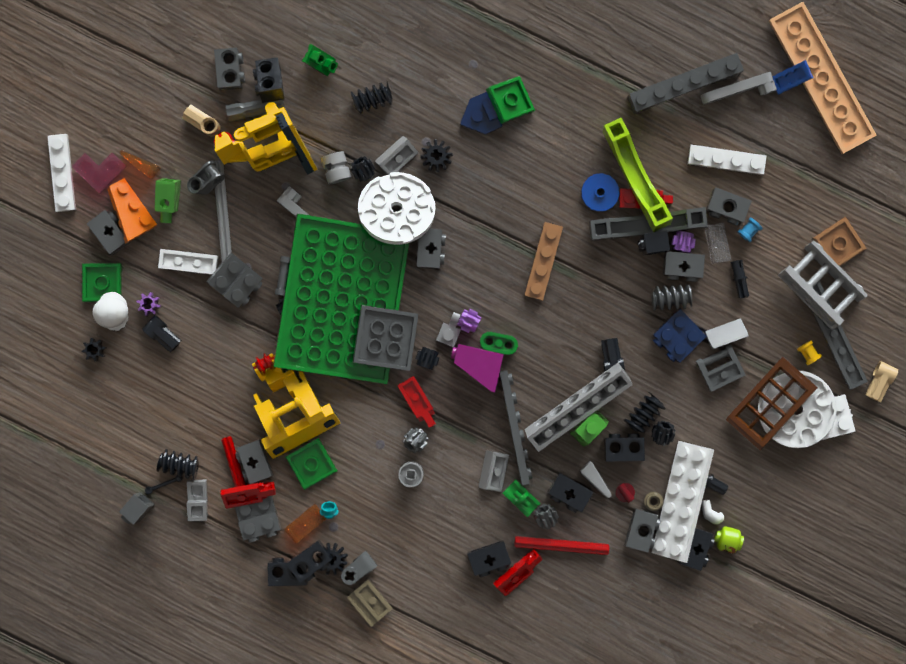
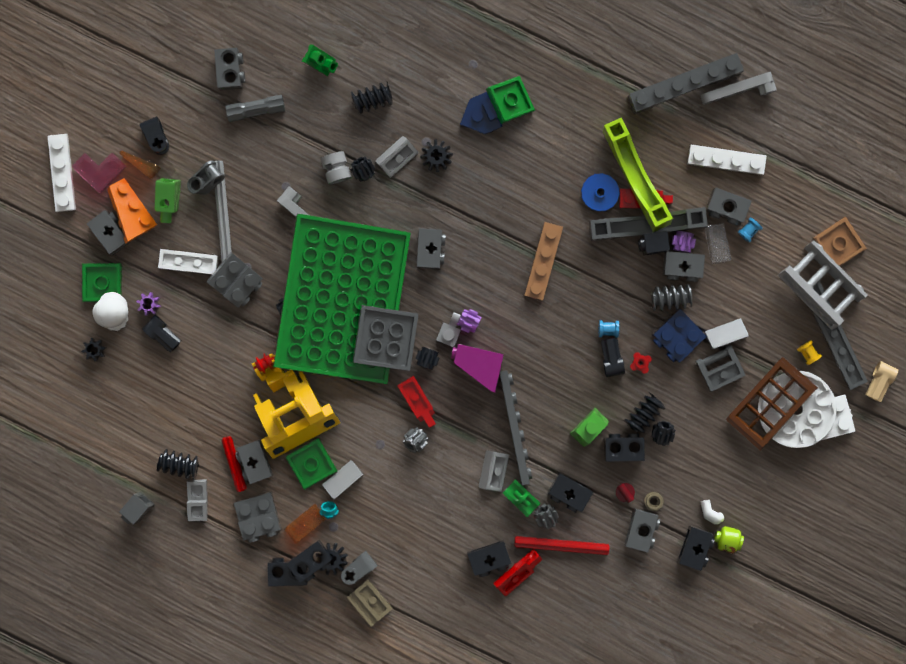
(148, 490): black hinge -> none
(154, 133): none -> black piece
(201, 120): tan piece -> none
(247, 494): red hinge -> none
(260, 156): yellow container -> none
(269, 80): black brick -> none
(280, 291): dark grey plate -> none
(342, 479): none -> light grey slope
(401, 226): white plate -> none
(411, 474): light grey wheel -> none
(498, 343): green plate -> none
(578, 407): light grey brick -> none
(591, 474): light grey slope -> none
(608, 329): none -> dark azure bush
(637, 358): none -> red plate
(682, 501): white plate -> none
(716, 485): black axle -> none
(740, 279): black axle -> none
(792, 77): blue plate -> none
(829, 86): light nougat plate -> none

